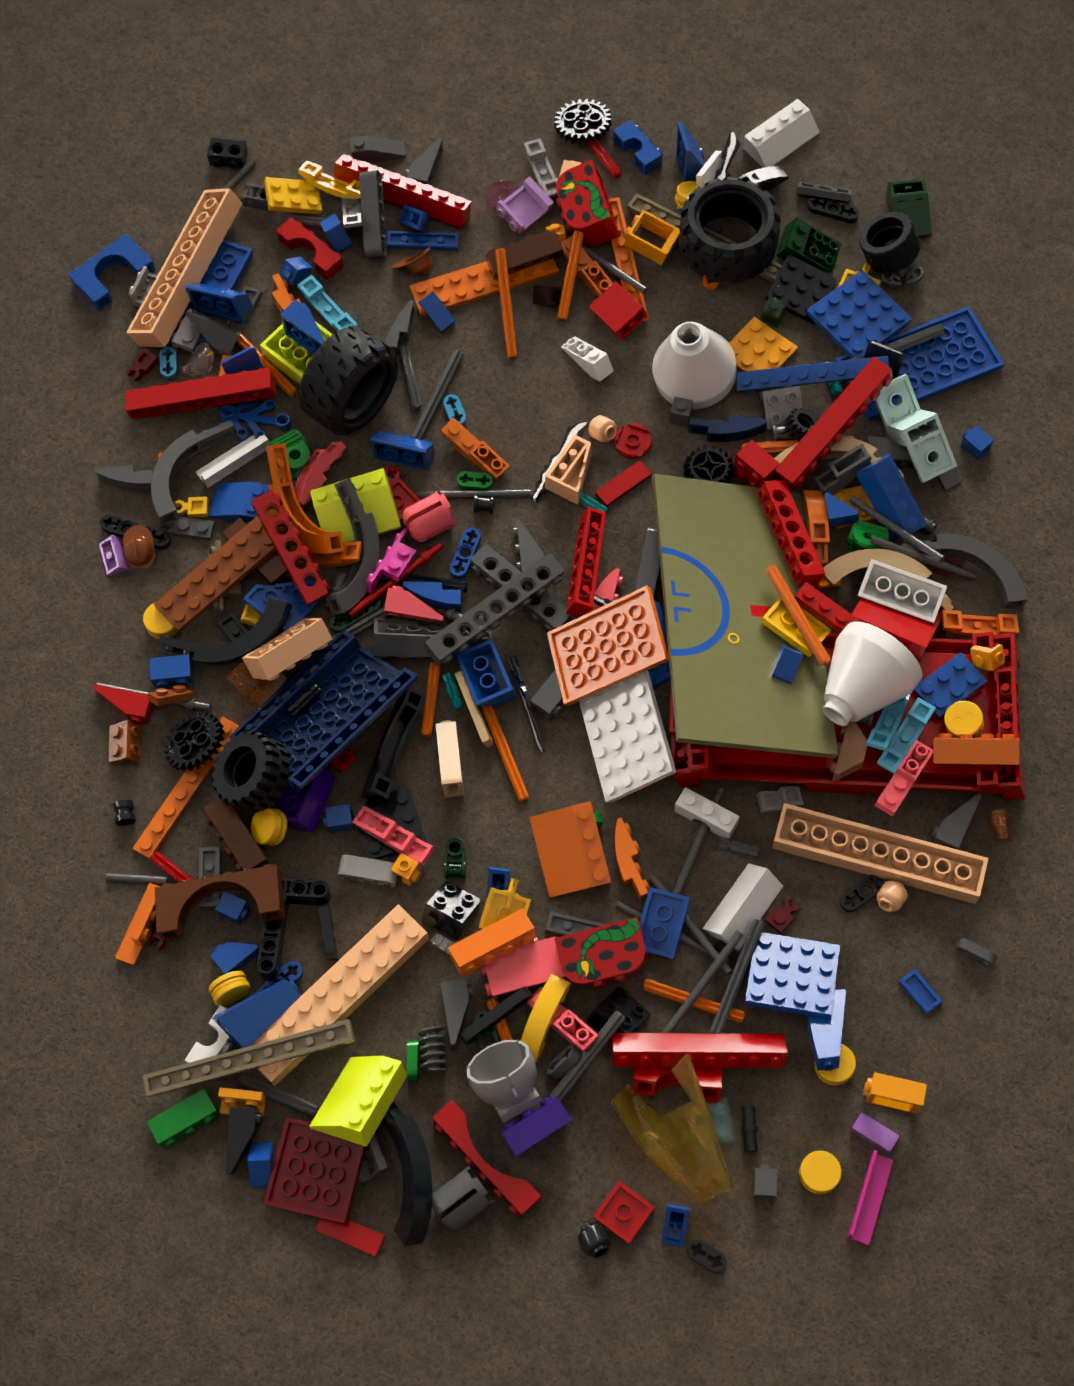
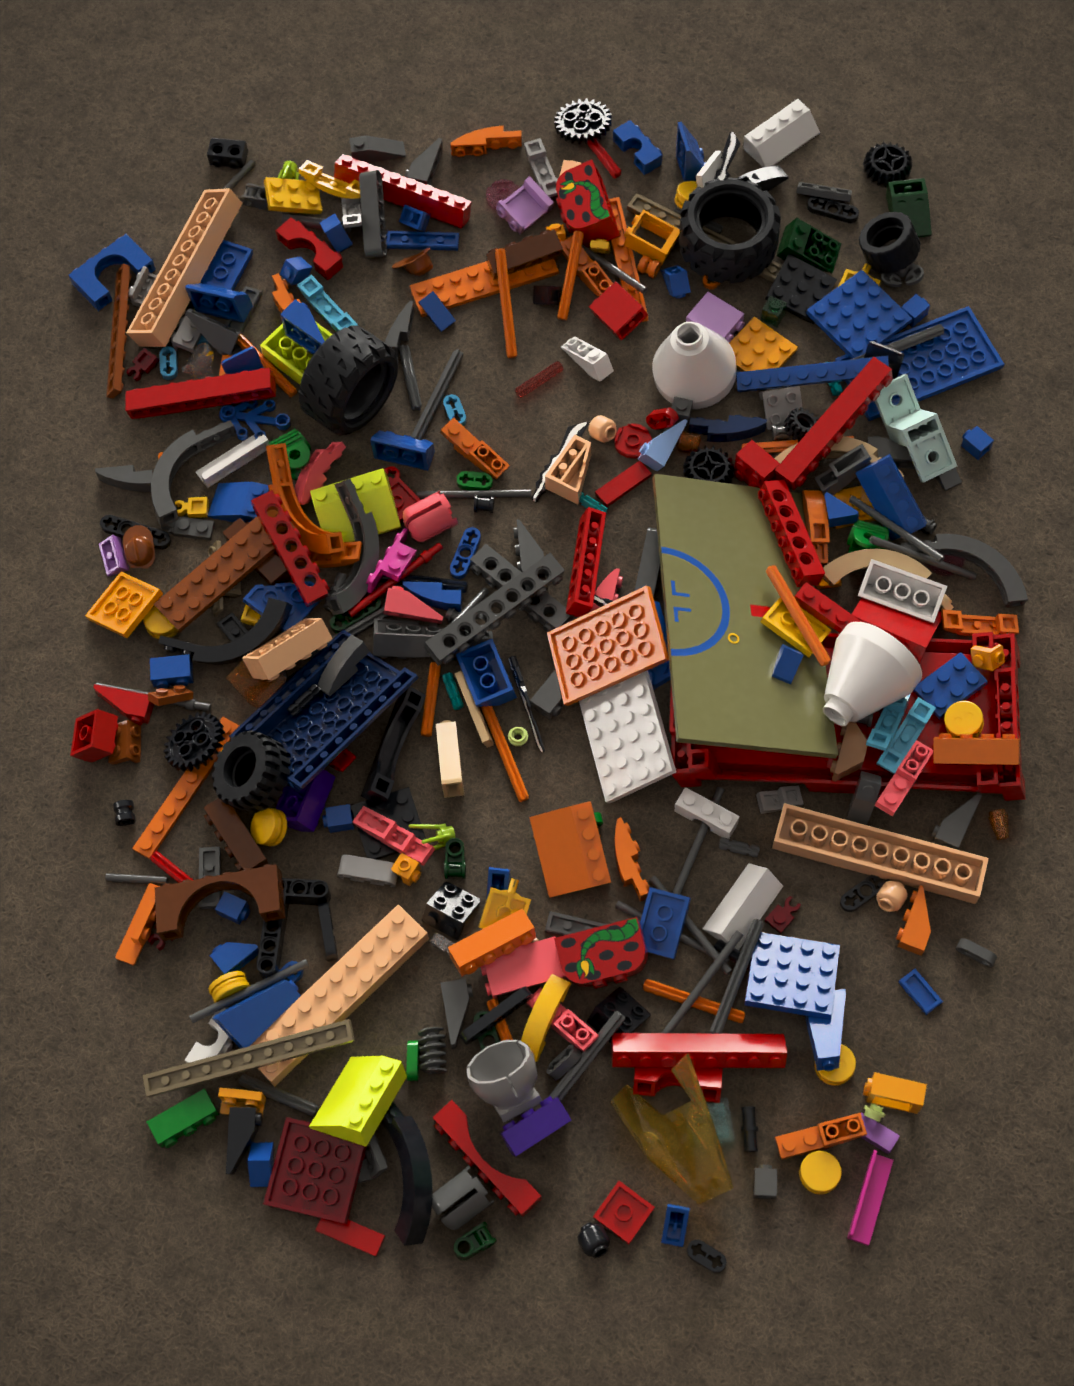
(94, 736): none -> red brick
(118, 336): none -> dark orange plate
(124, 604): none -> light orange plate
(249, 991): none -> dark grey piece
(289, 171): none -> lime plant
(342, 665): none -> dark grey slope
(442, 836): none -> lime plant
(475, 1241): none -> dark green piece
(476, 600): none -> dark grey bar
(478, 141): none -> orange slope
(517, 730): none -> yellowish green plate
(539, 379): none -> clear red axle
(600, 246): none -> yellow plate
(649, 266): none -> orange wheel
(658, 420): none -> red beam
(658, 450): none -> light blue slope
(676, 281): none -> blue slope
(689, 442): none -> clear orange piece
(717, 316): none -> lavender panel
(821, 1136): none -> orange slope
(864, 798): none -> dark grey slope
(874, 1112): none -> yellowish green plate
(889, 158): none -> black gear
(916, 308): none -> blue brick
(917, 926): none -> orange slope

